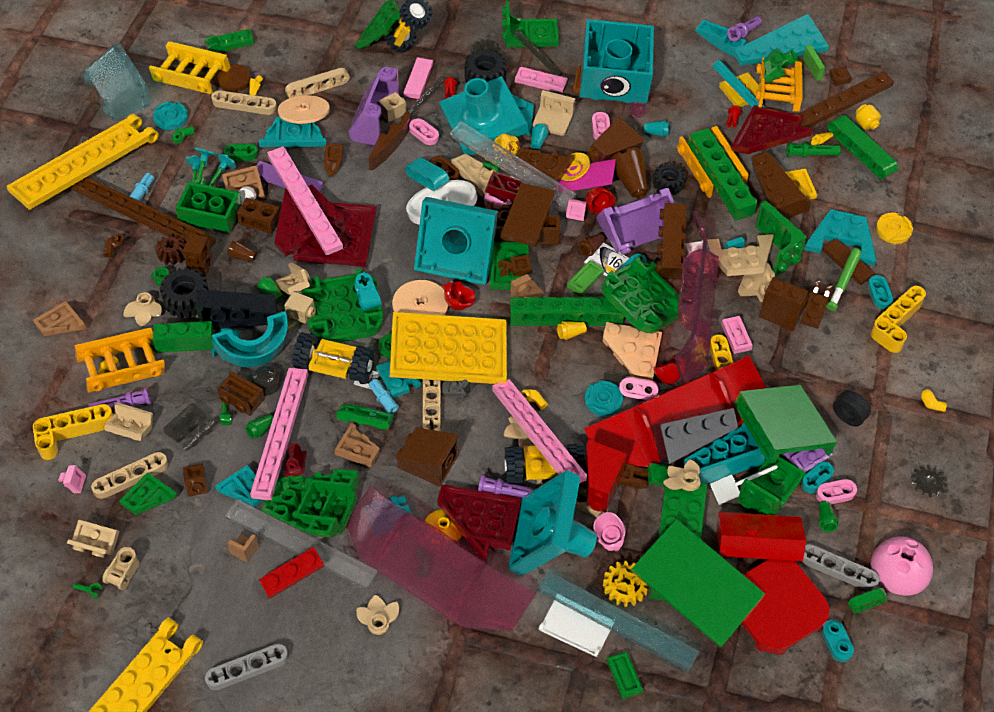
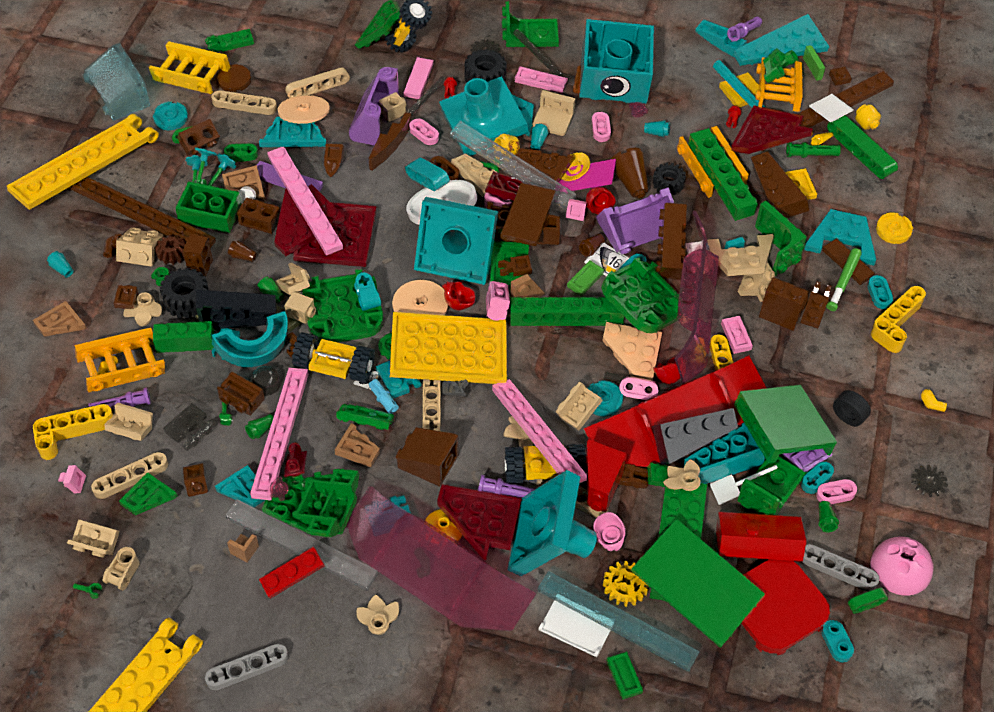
(60, 264): none -> teal cone
(126, 296): none -> reddish brown bracket
(137, 246): none -> tan bracket
(142, 187): medium azure axle -> none
(196, 134): none -> reddish brown brick
(254, 85): yellow bar -> none
(279, 489): none -> clear pink plate
(291, 337): none -> reddish brown arm
(497, 301): none -> bright pink brick
(534, 396): yellow arm -> none
(570, 329): yellow cone -> none
(578, 406): none -> tan bracket
(614, 139): reddish brown slope -> none
(831, 108): none -> white sticker

